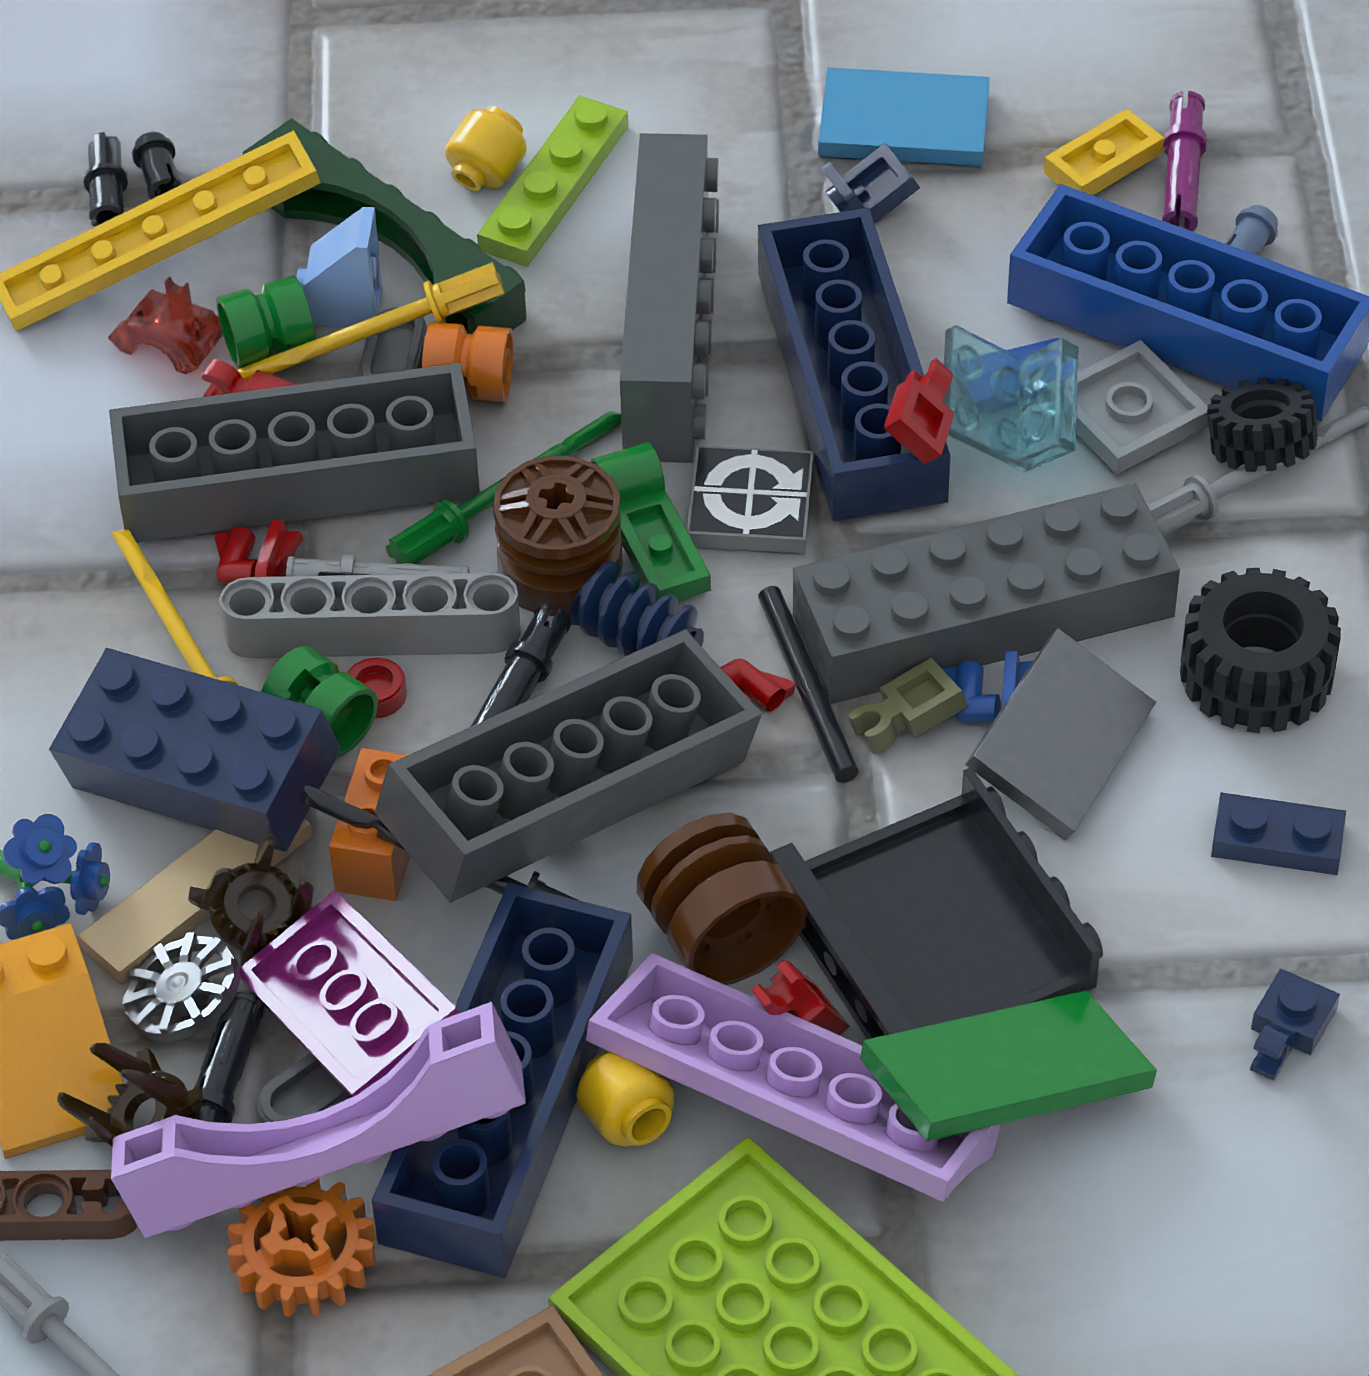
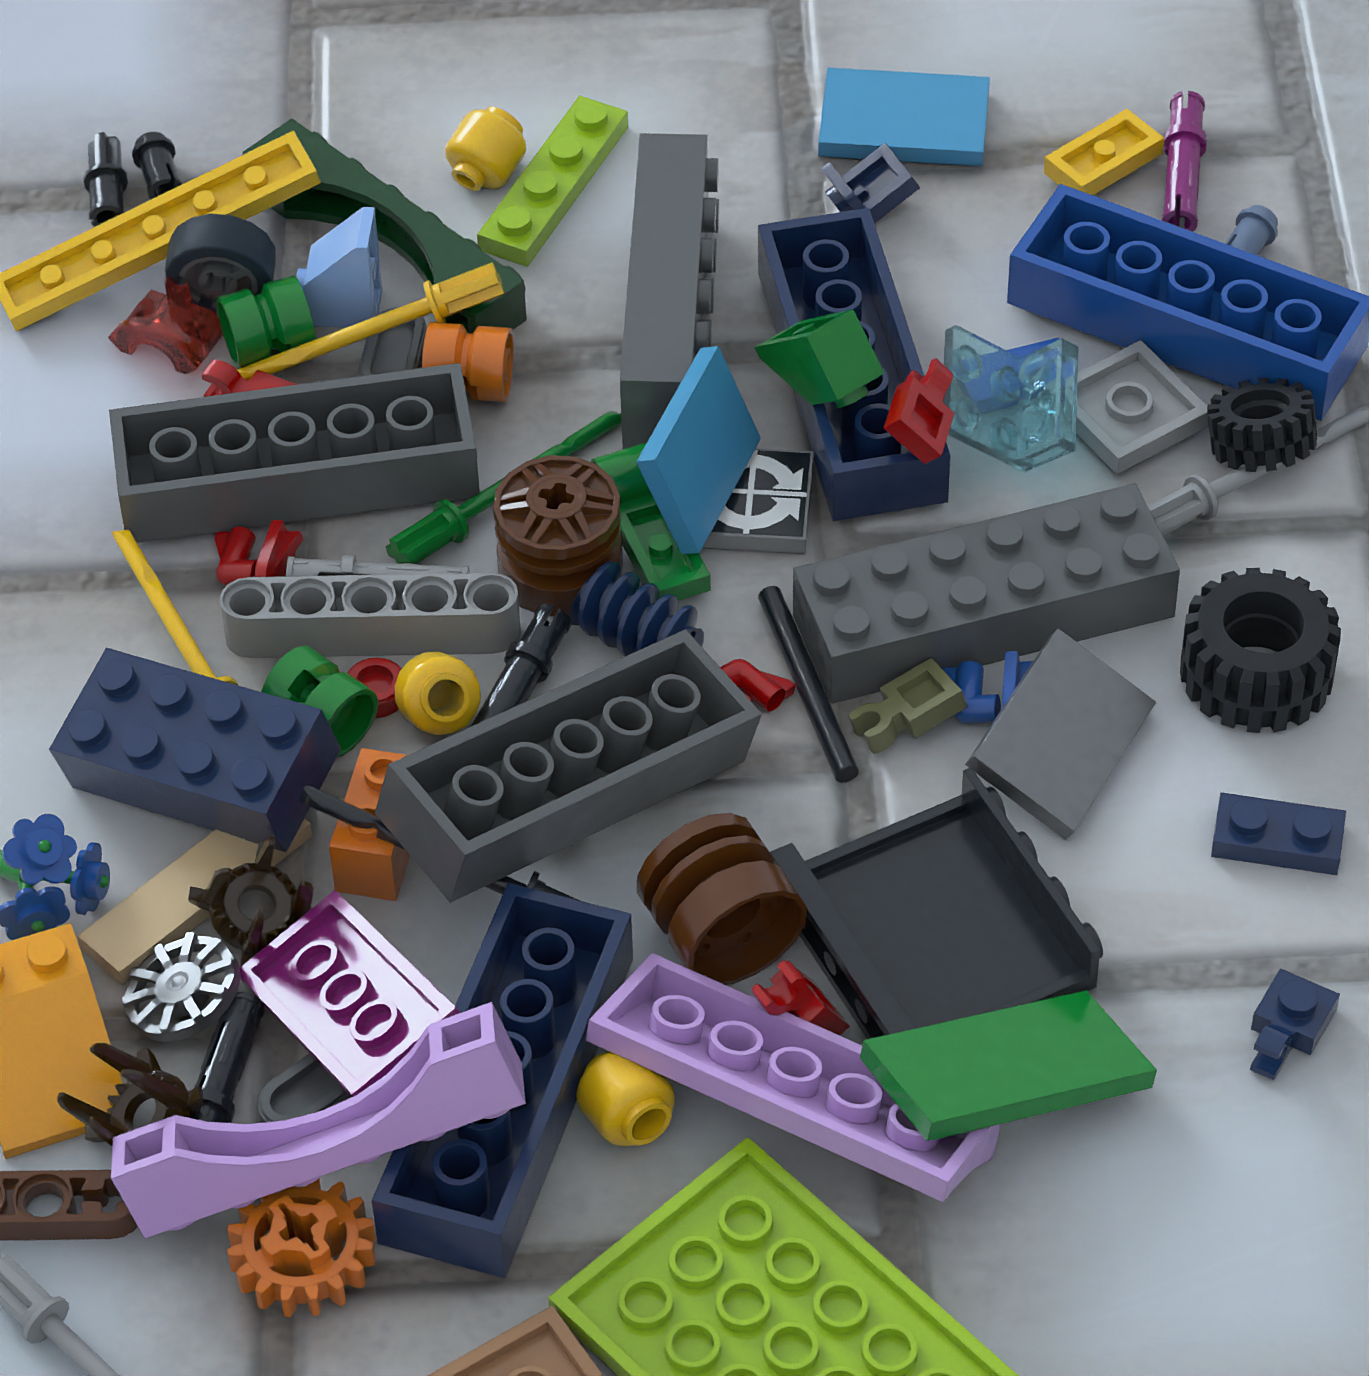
(219, 257): none -> black wheel
(437, 693): none -> yellow head
(699, 450): none -> dark azure tile
(824, 358): none -> green slope

